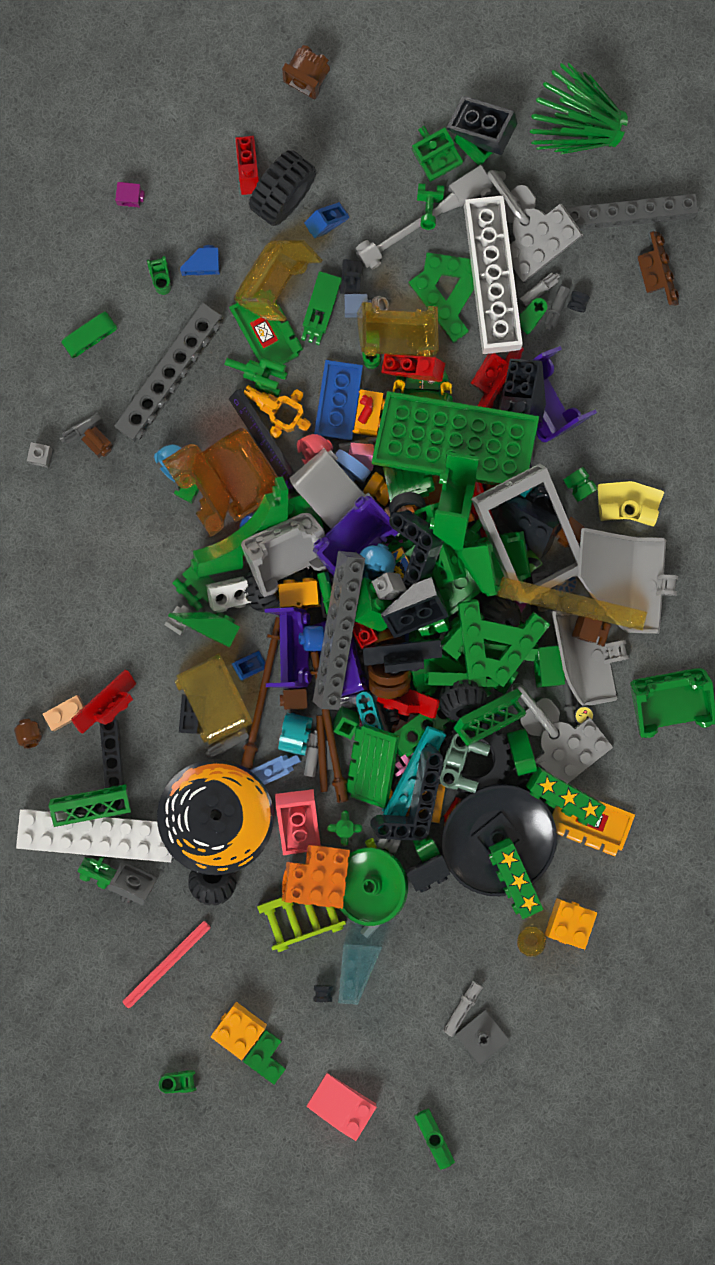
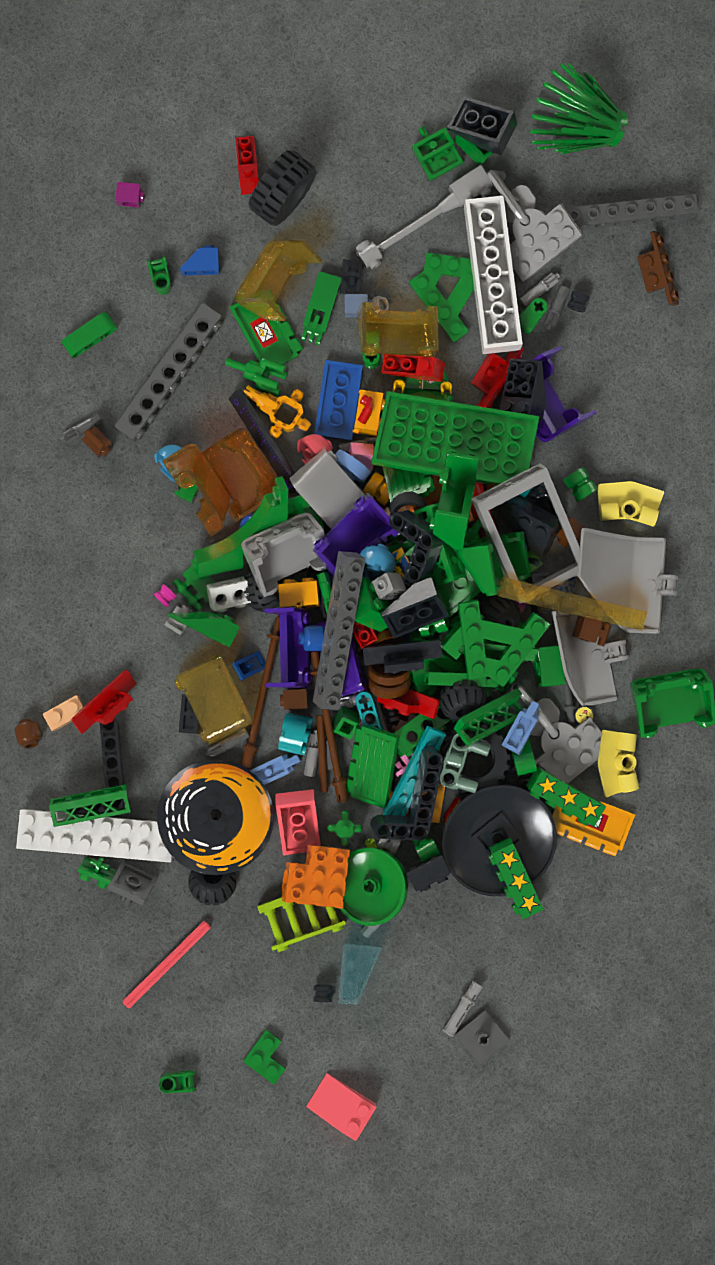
(39, 455): light grey brick -> none
(165, 595): none -> dark pink wheel
(238, 1030): light orange brick -> none
(306, 71): reddish brown piece -> none
(326, 219): blue slope -> none
(428, 221): green bar -> none
(440, 1149): green piece -> none
(522, 728): none -> medium blue hinge
(531, 941): clear yellow hair -> none
(570, 923): light orange brick -> none
(612, 751): none -> light yellow panel

